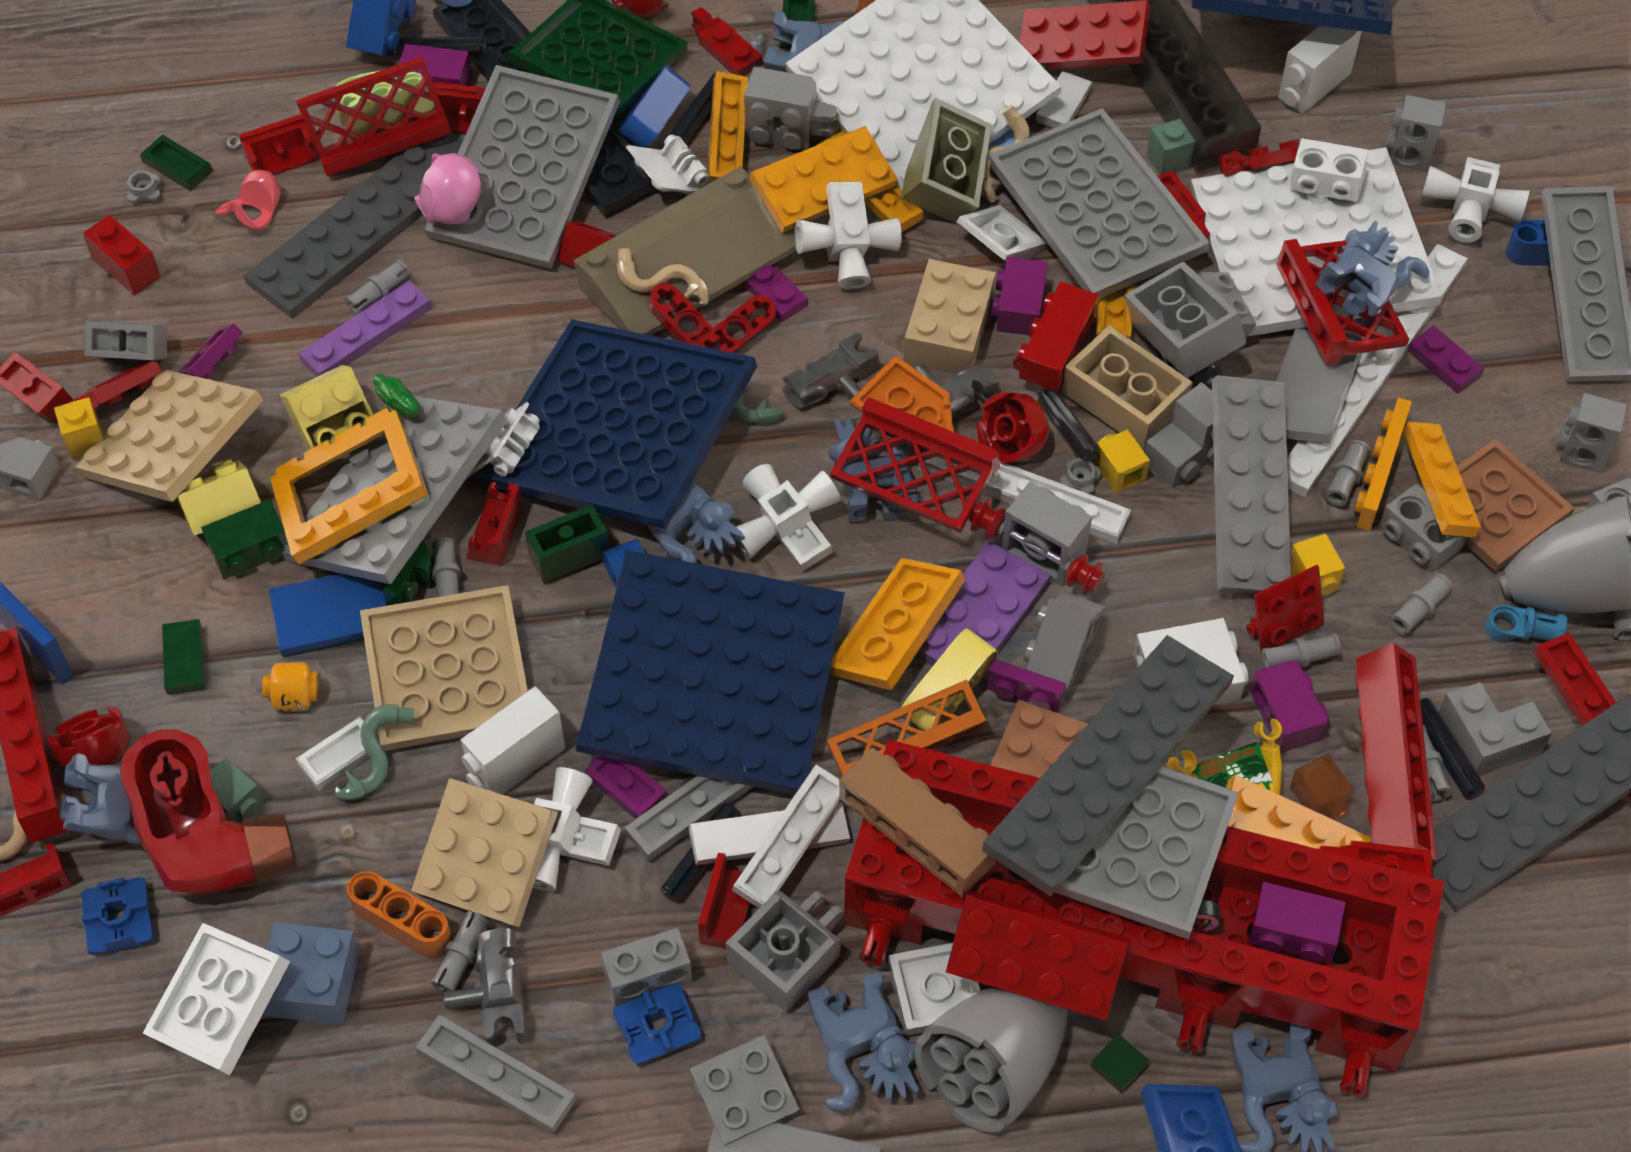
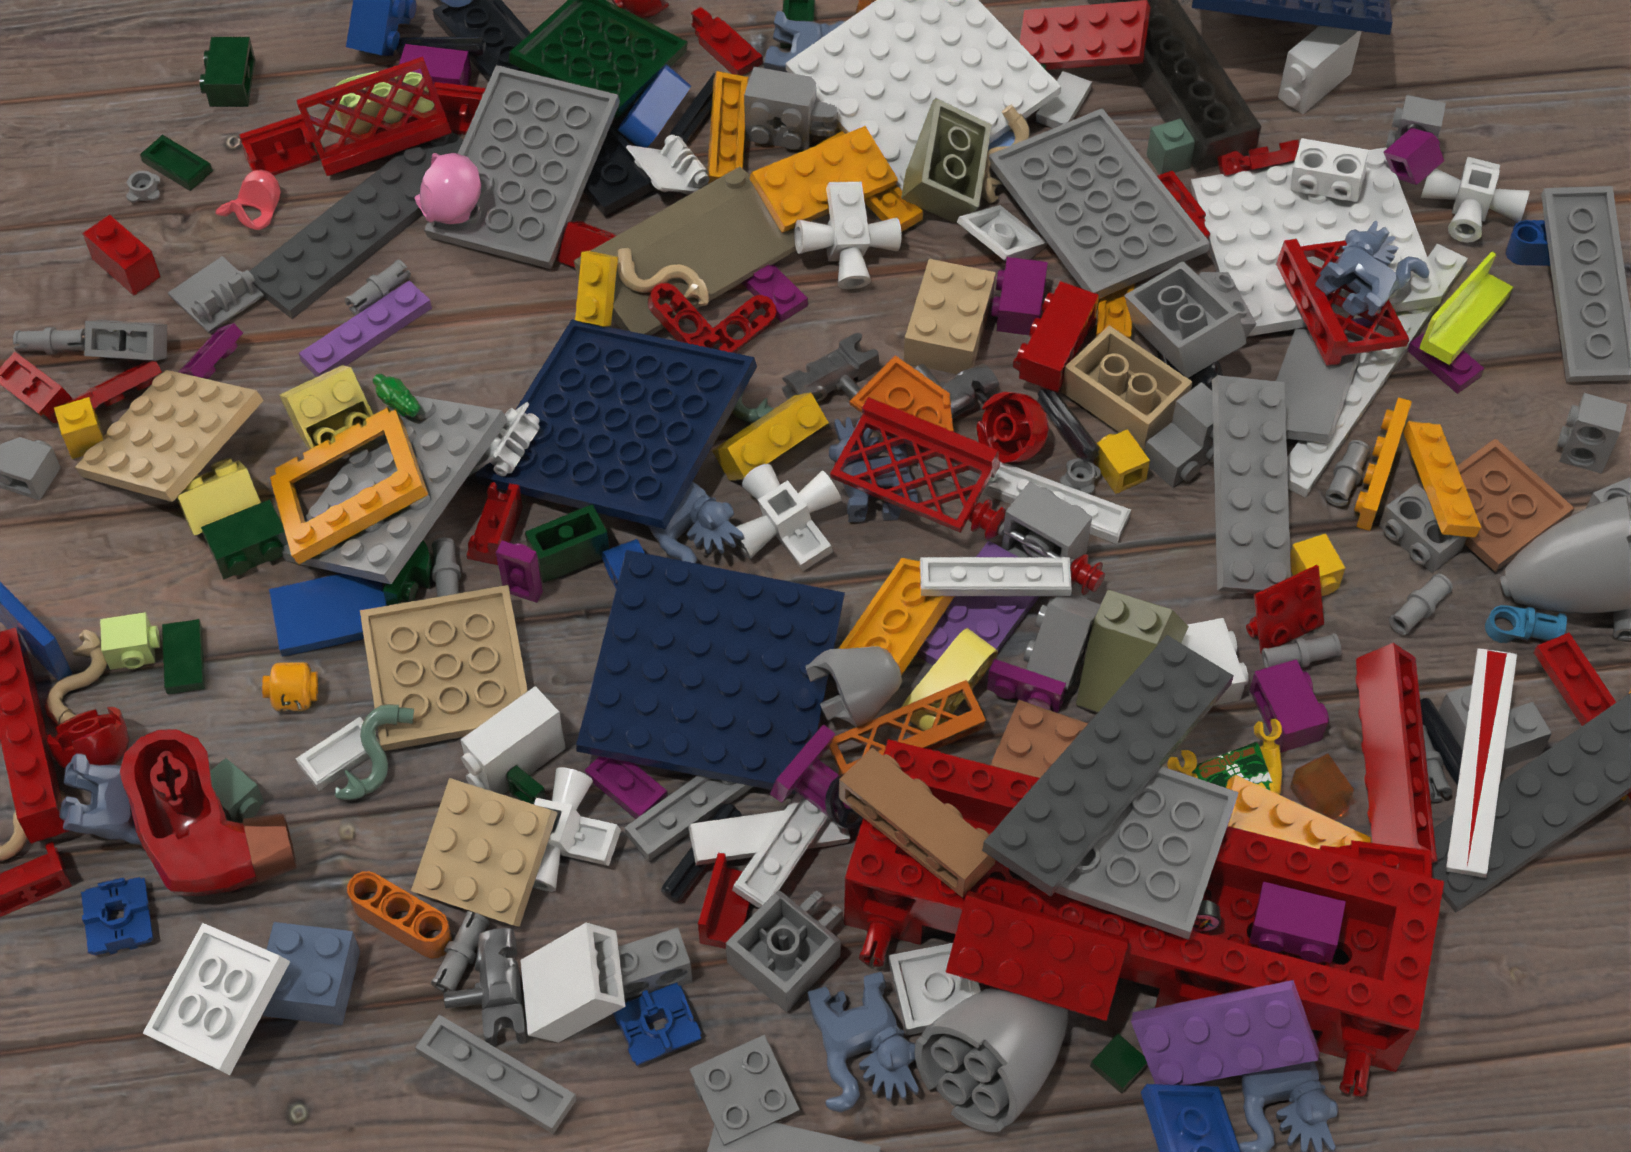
(49, 340): none -> light grey pin
(90, 648): none -> tan animal
(129, 641): none -> yellowish green brick
(216, 294): none -> light grey hinge
(228, 72): none -> dark green brick
(519, 570): none -> magenta plate
(524, 786): none -> dark green tile
(572, 983): none -> white brick
(596, 288): none -> yellow plate
(770, 436): none -> yellow brick
(815, 780): none -> magenta piece
(864, 680): none -> light grey piece
(995, 576): none -> white tile
(1119, 642): none -> olive slope
(1226, 1035): none -> medium lavender plate
(1414, 155): none -> magenta brick
(1465, 313): none -> neon yellow panel
(1481, 763): none -> white tile

